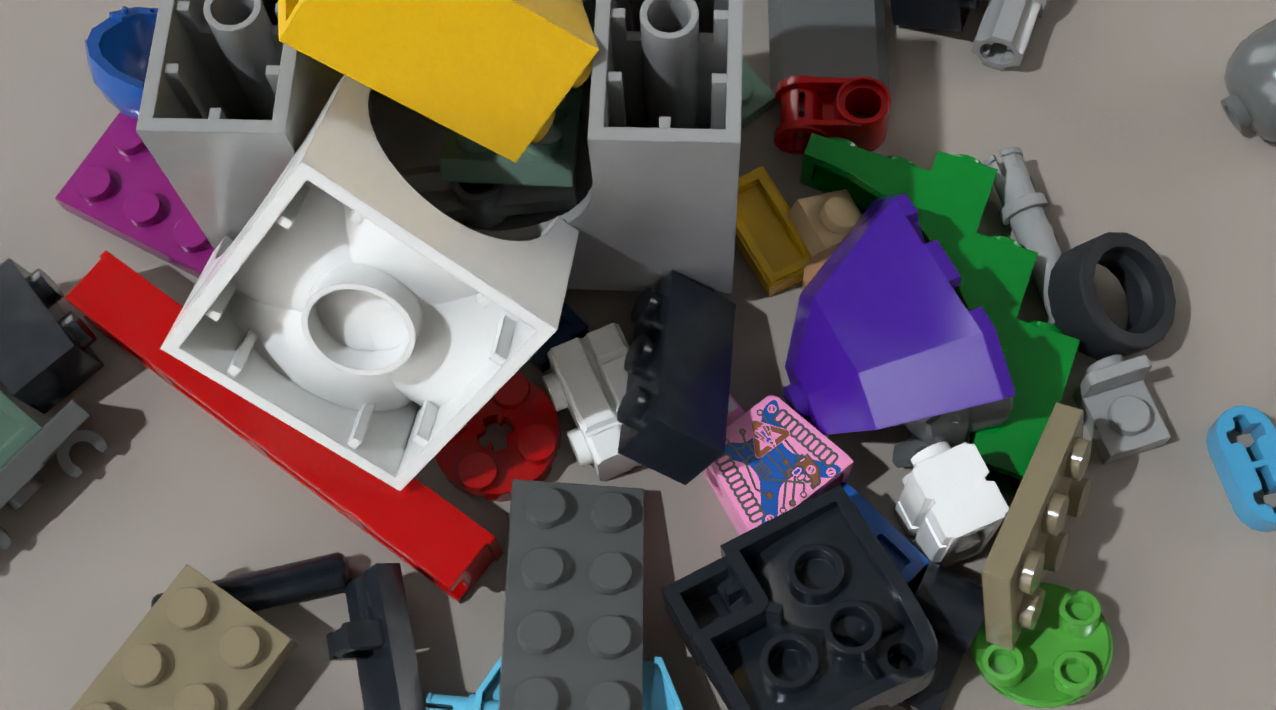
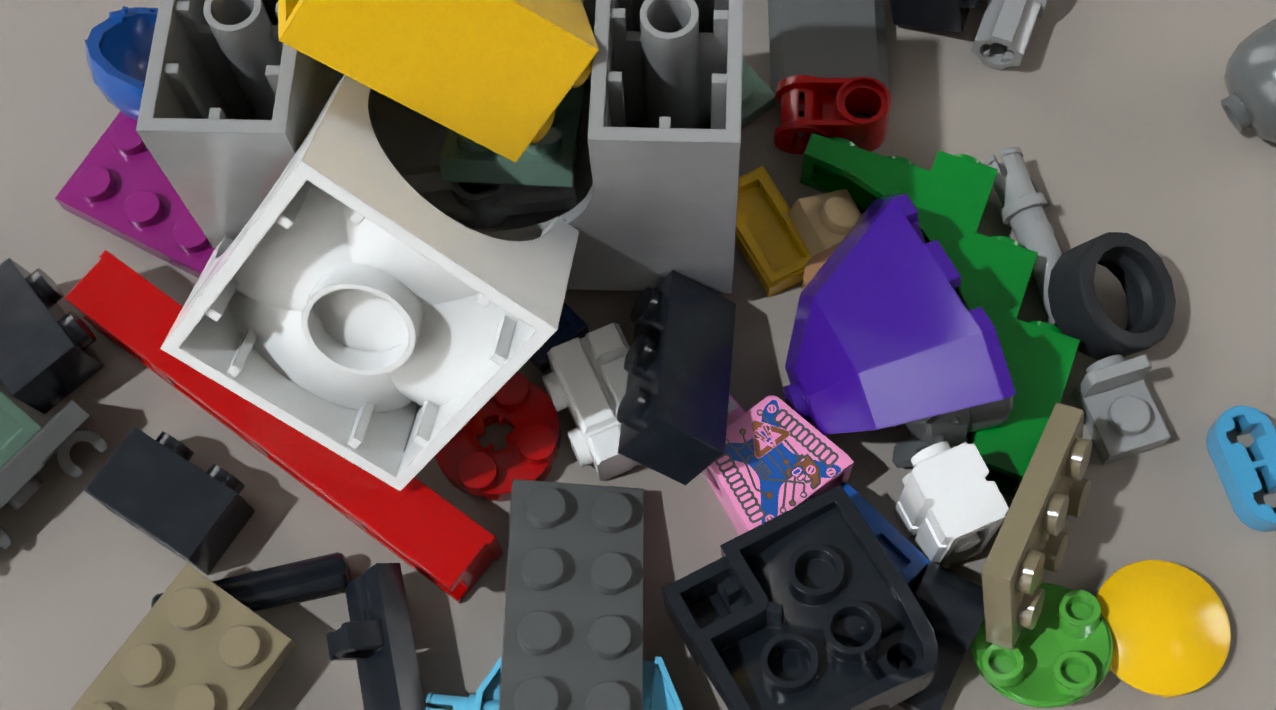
(171, 498): none -> black brick
(1164, 627): none -> yellow dish

